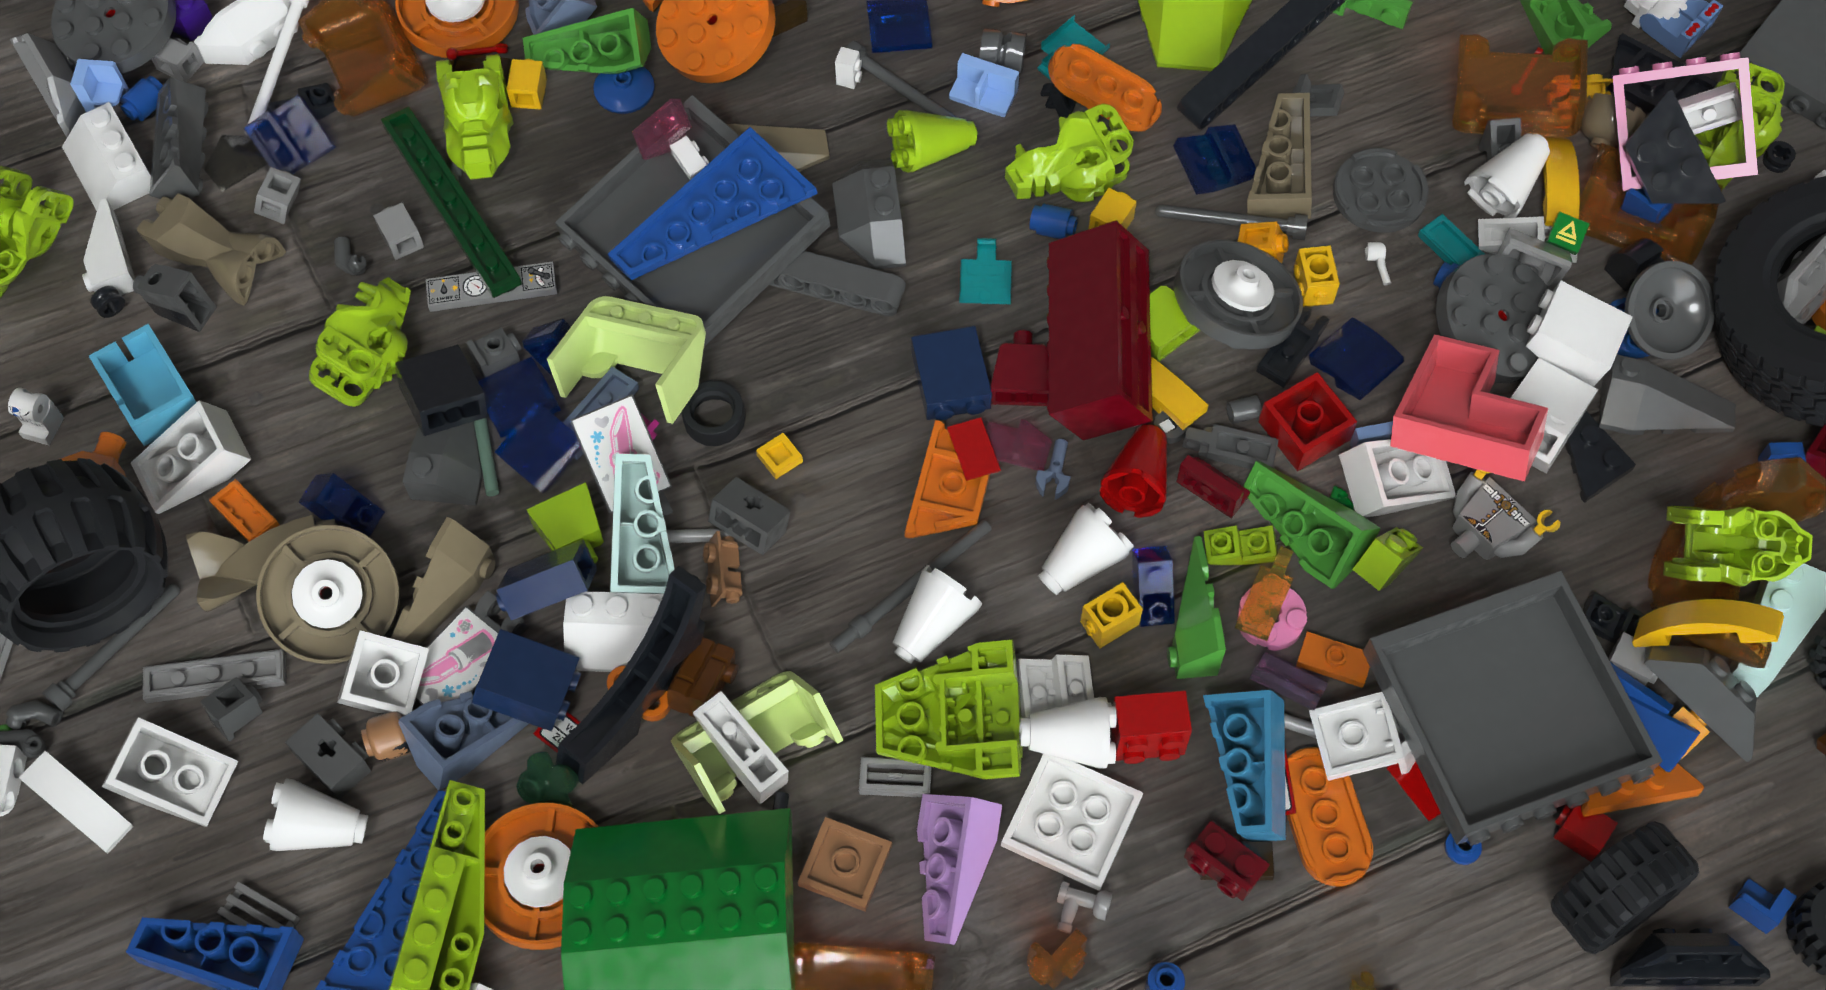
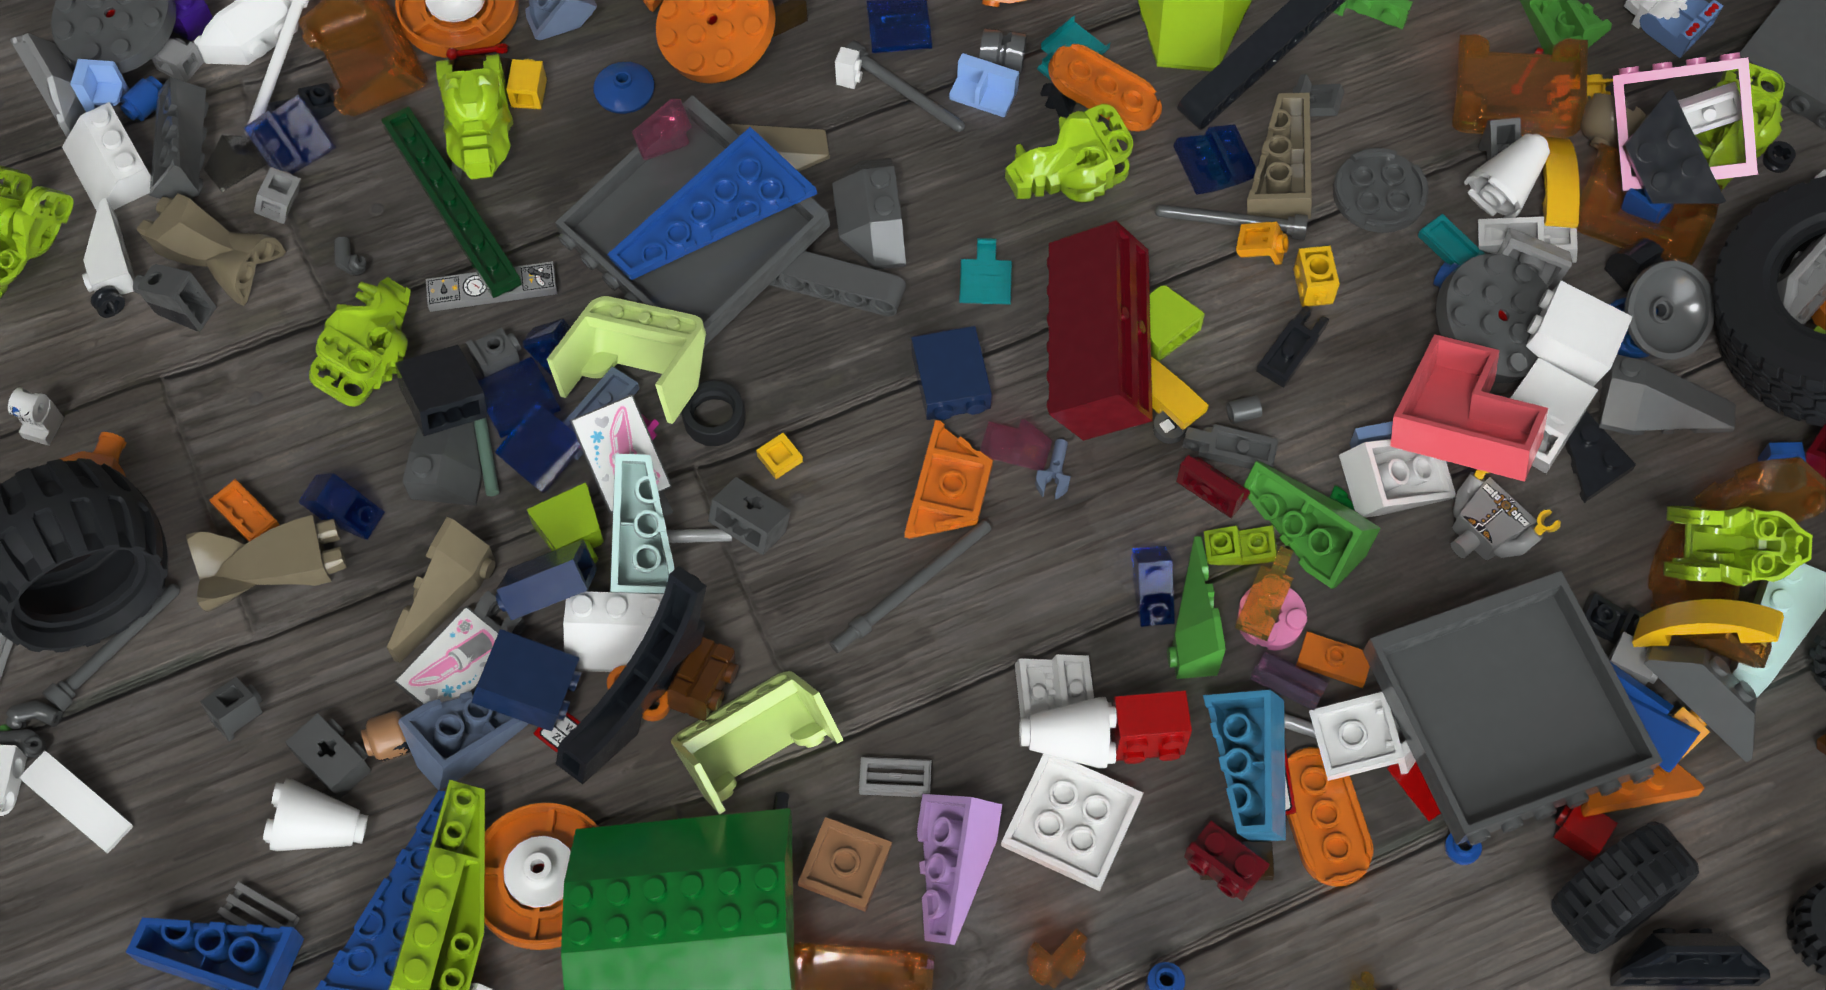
(146, 387): medium azure piece -> none
(170, 773): white slope -> none
(190, 457): white slope -> none
(207, 675): light grey tile -> none
(293, 588): dark tan piece -> none
(382, 674): white slope -> none
(398, 231): light grey brick -> none
(545, 781): clear green plate -> none
(596, 45): bright green wedge -> none
(687, 156): white piece -> none
(721, 583): medium nougat hinge -> none
(742, 748): white slope -> none
(927, 138): lime cone -> none
(932, 615): white cone -> none
(955, 713): lime wedge -> none
(973, 449): red sticker -> none
(1021, 372): dark red torso -> none
(1053, 221): blue brick -> none
(1072, 898): light grey piece -> none
(1083, 550): white cone -> none
(1111, 615): yellow head -> none
(1113, 207): yellow brick -> none
(1138, 474): red cone -> none
(1238, 294): dark grey piece -> none
(1307, 421): red brick -> none
(1356, 358): clear blue slope -> none
(1376, 252): white hand -> none
(1387, 557): lime slope -> none
(1567, 233): green tile -> none
(1649, 93): black wing -> none
(1761, 906): blue panel -> none

